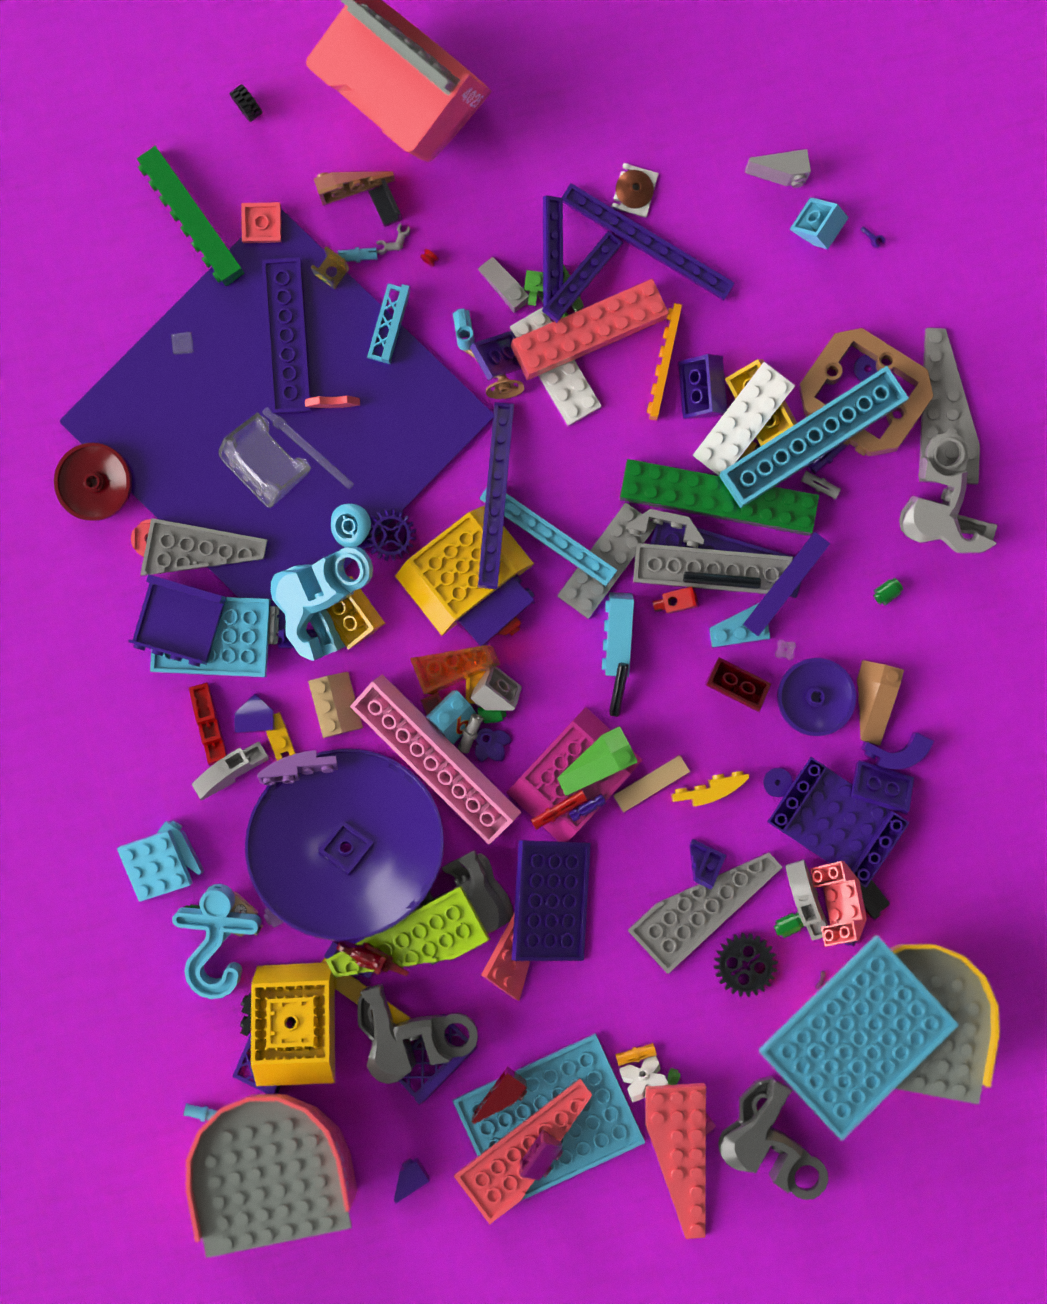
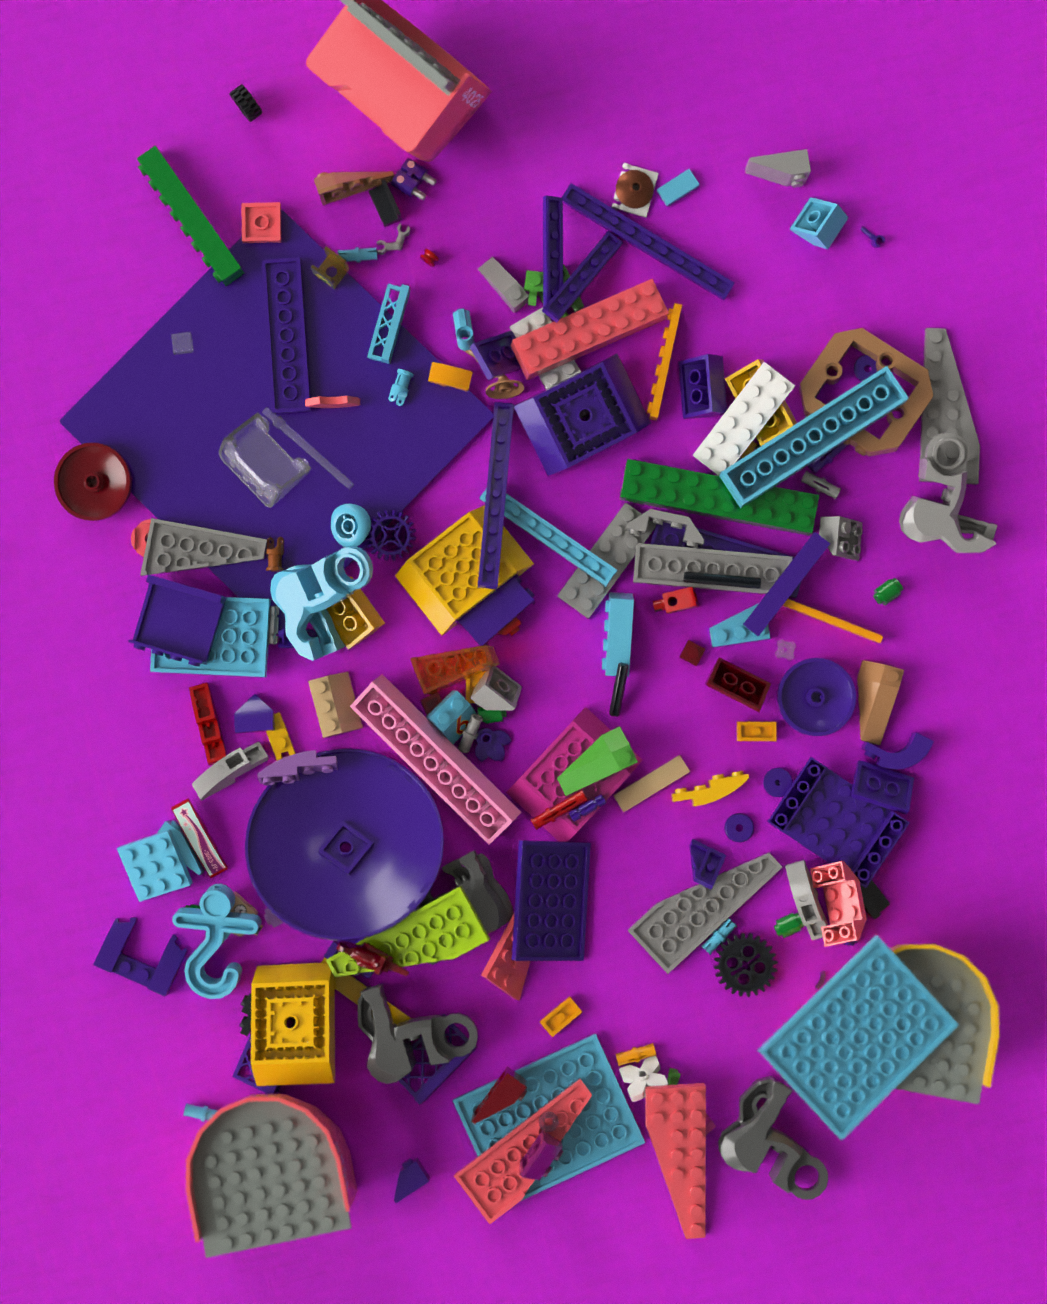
(113, 960): none -> dark purple wedge
(199, 838): none -> slope
(275, 554): none -> dark orange piece
(400, 387): none -> medium azure piece
(410, 177): none -> dark purple piece
(450, 376): none -> light orange slope
(545, 1127): none -> plate
(554, 418): none -> dark purple slope
(560, 1016): none -> light orange plate
(678, 187): none -> medium azure tile
(692, 653): none -> dark red plate
(719, 936): none -> medium azure pin
(730, 827): none -> dark purple piece
(756, 731): none -> light orange plate
(833, 621): none -> light orange tile
(842, 535): none -> light grey slope

